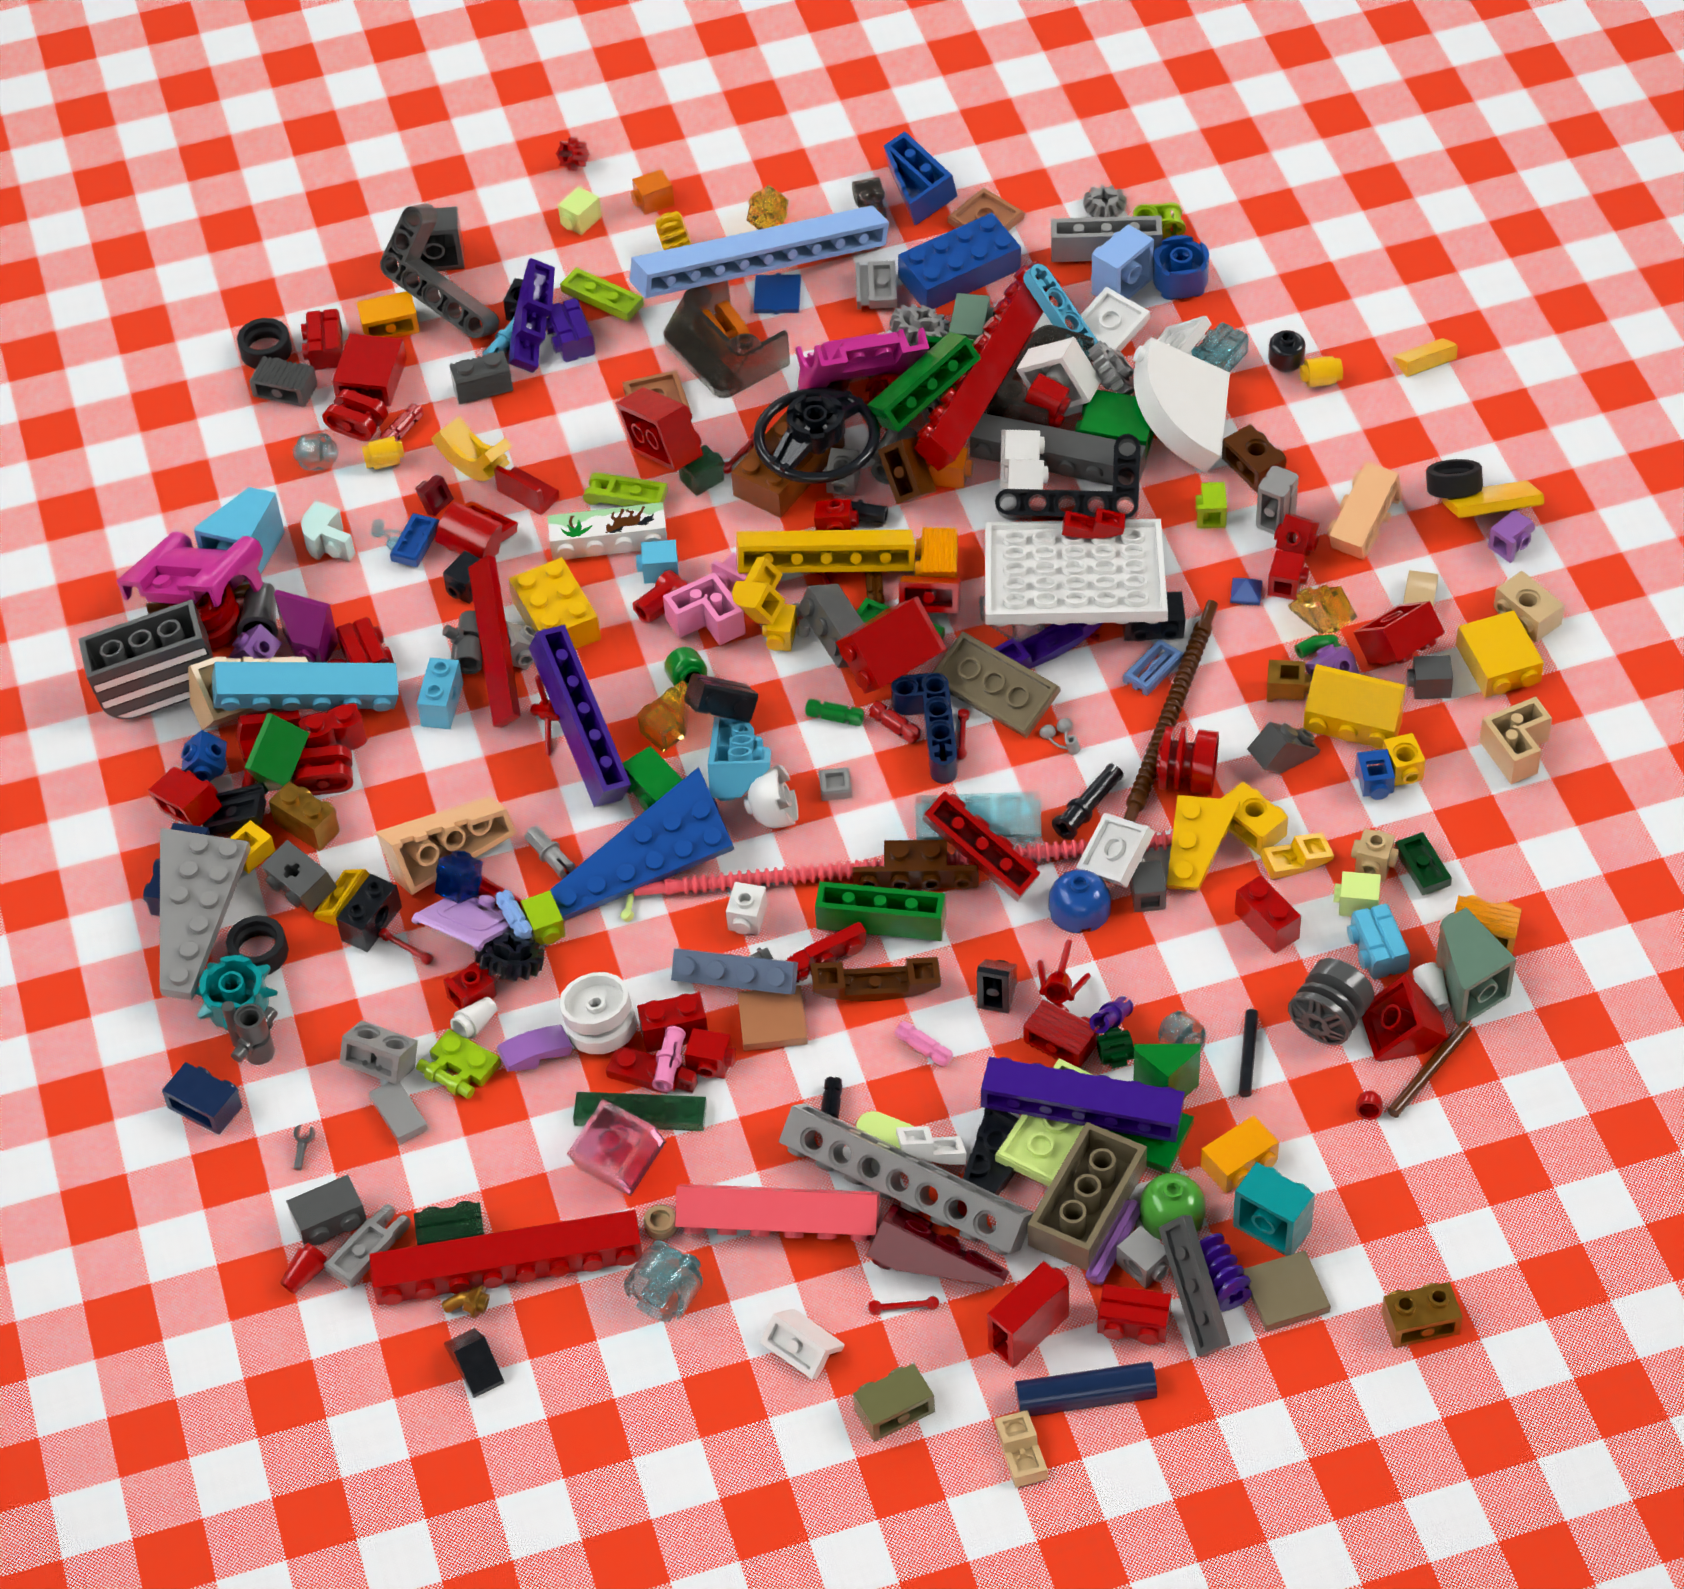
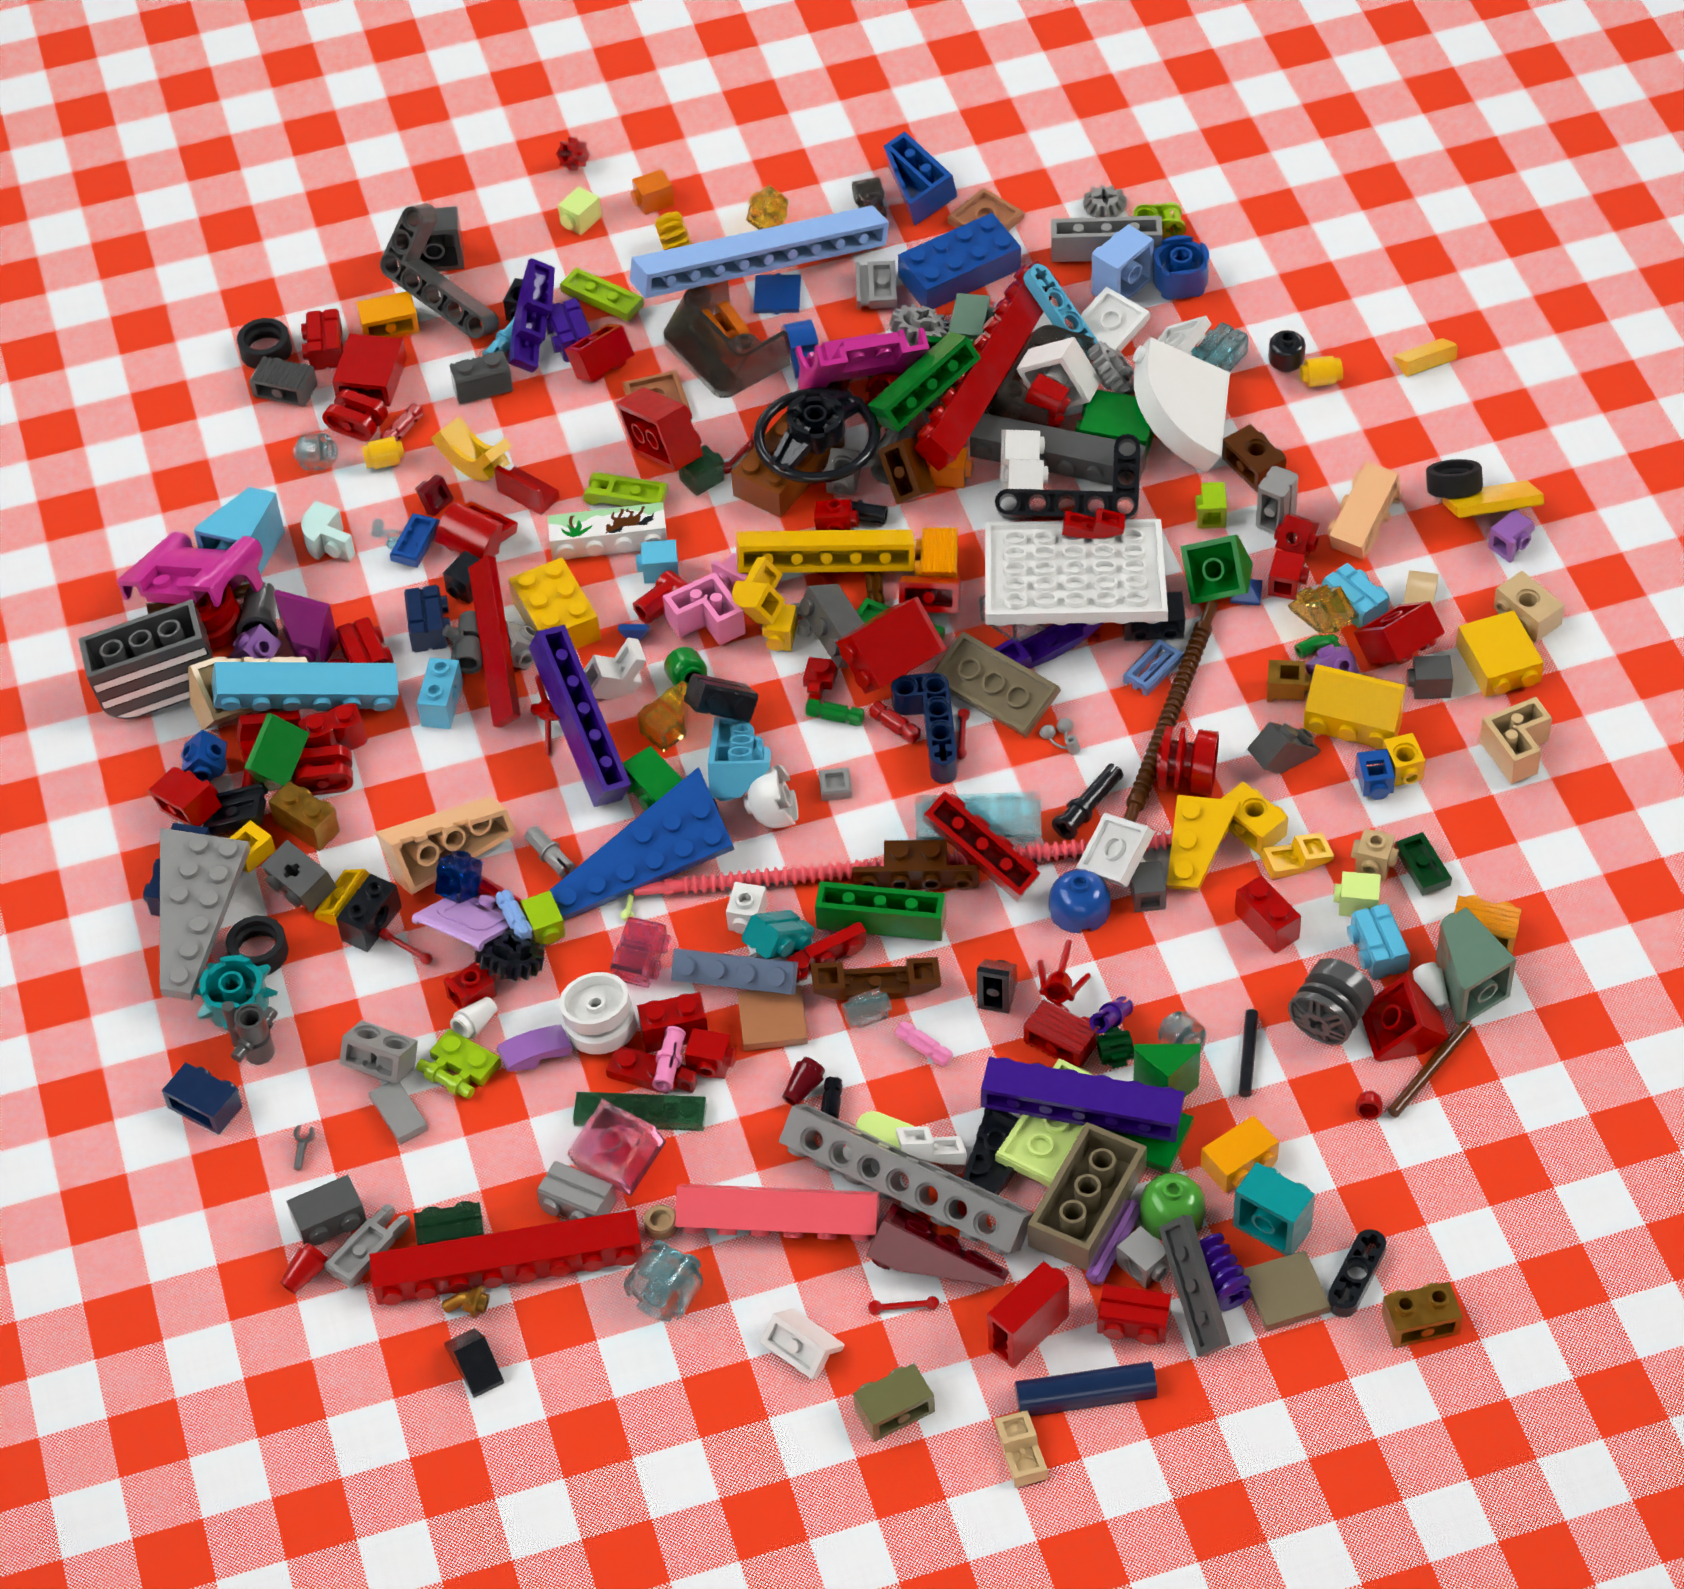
(426, 618): none -> dark blue brick
(574, 1193): none -> light grey brick
(599, 352): none -> red brick
(617, 675): none -> white brick
(635, 631): none -> blue slope
(639, 952): none -> clear pink brick
(777, 933): none -> teal brick
(800, 334): none -> blue brick
(804, 1079): none -> dark red cone
(819, 675): none -> red plate
(867, 1008): none -> clear light blue brick
(1216, 568): none -> green slope
(1357, 1286): none -> black beam
(1363, 595): none -> medium azure brick

